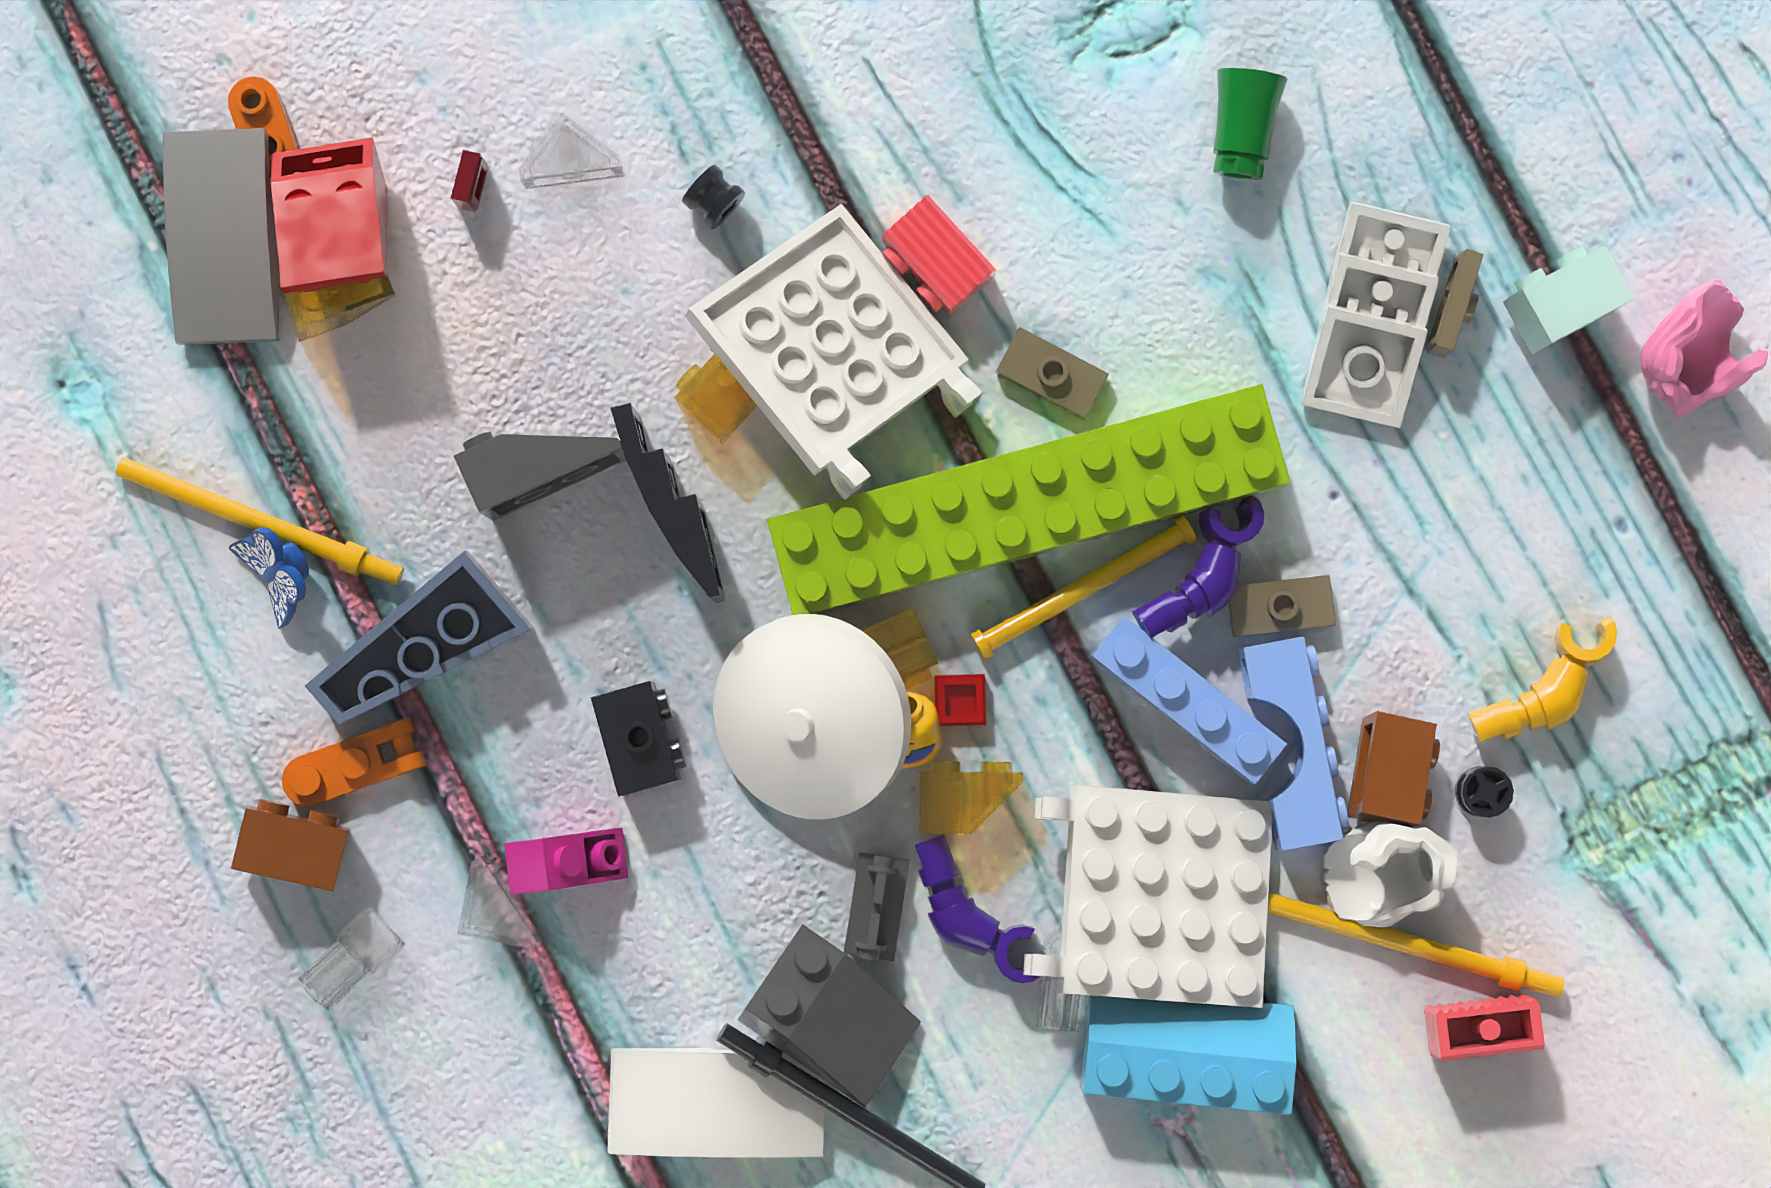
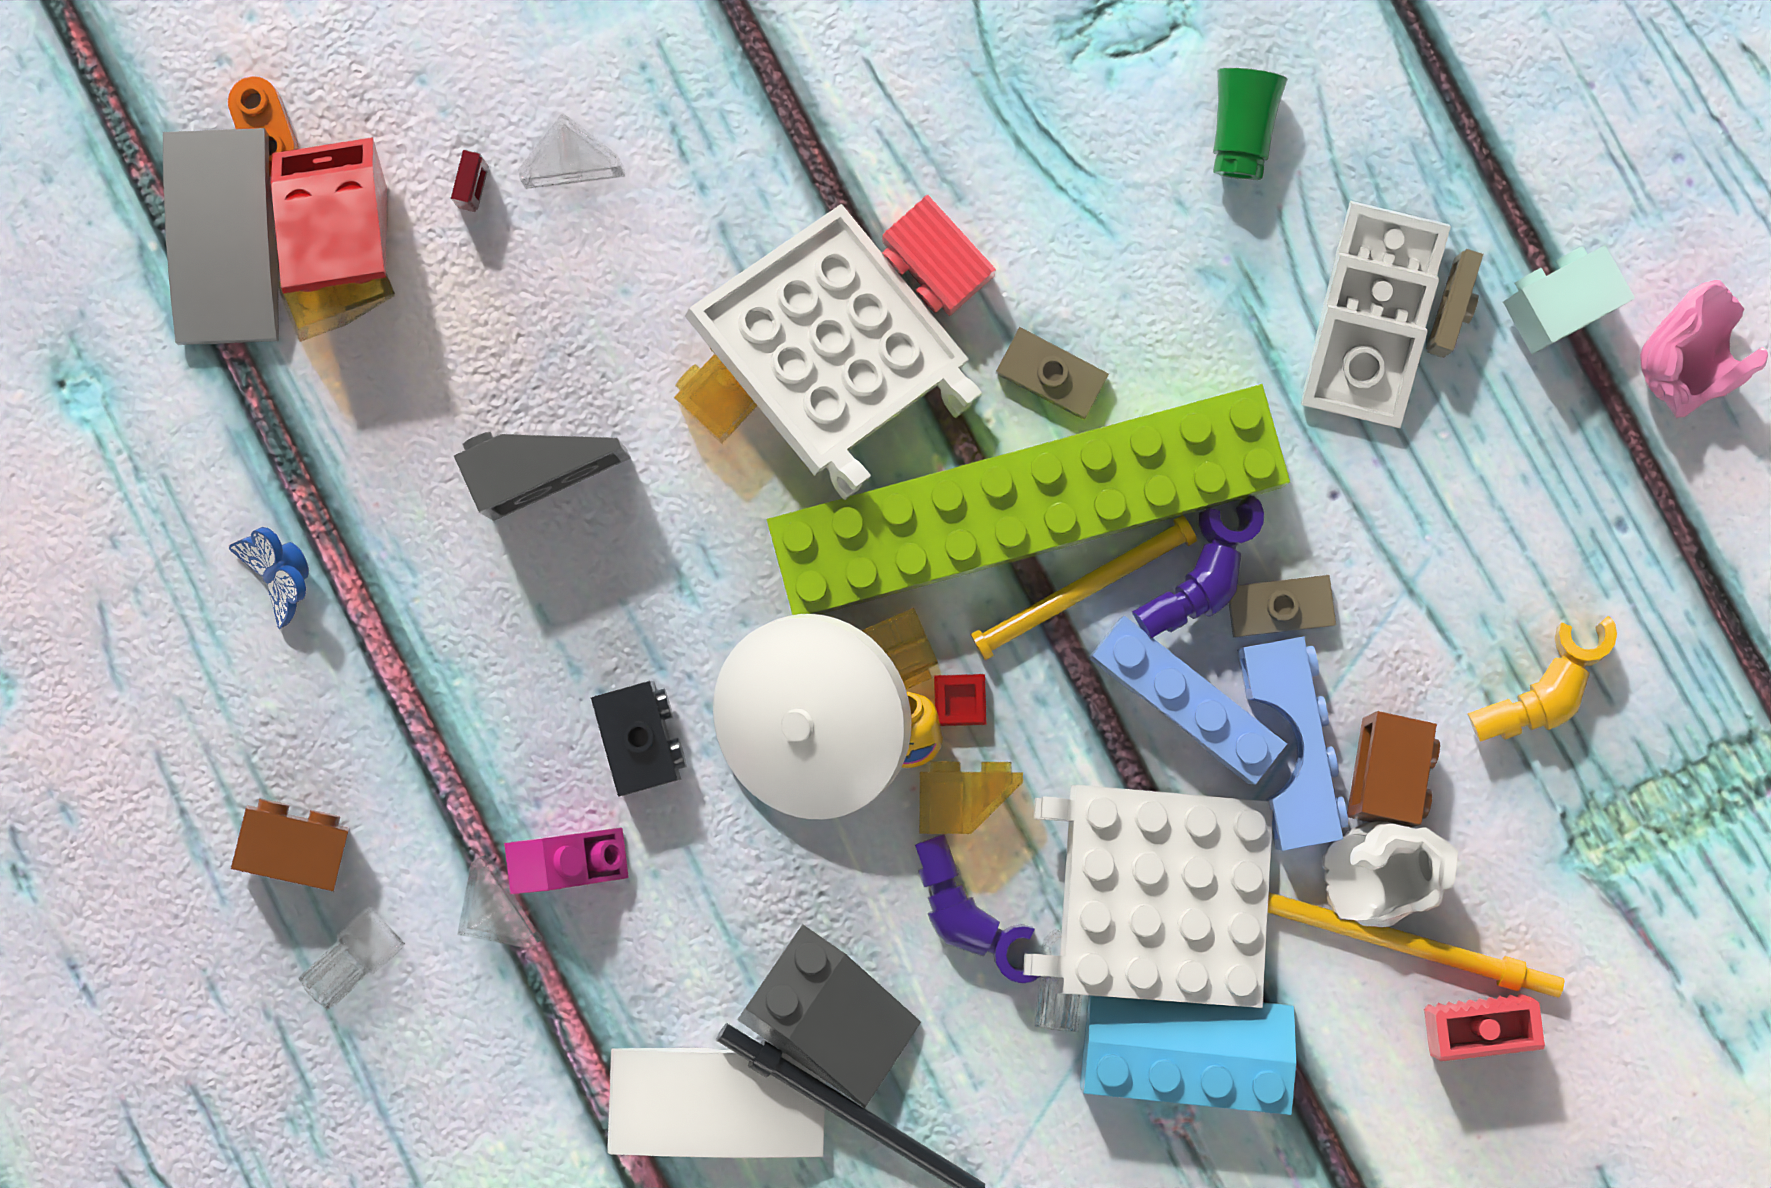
(349, 556): yellow bar -> none
(351, 765): orange plate -> none
(431, 632): sand blue wedge -> none
(678, 517): black slope -> none
(713, 197): black wheel -> none
(876, 907): dark grey hinge -> none
(1493, 788): black wheel -> none

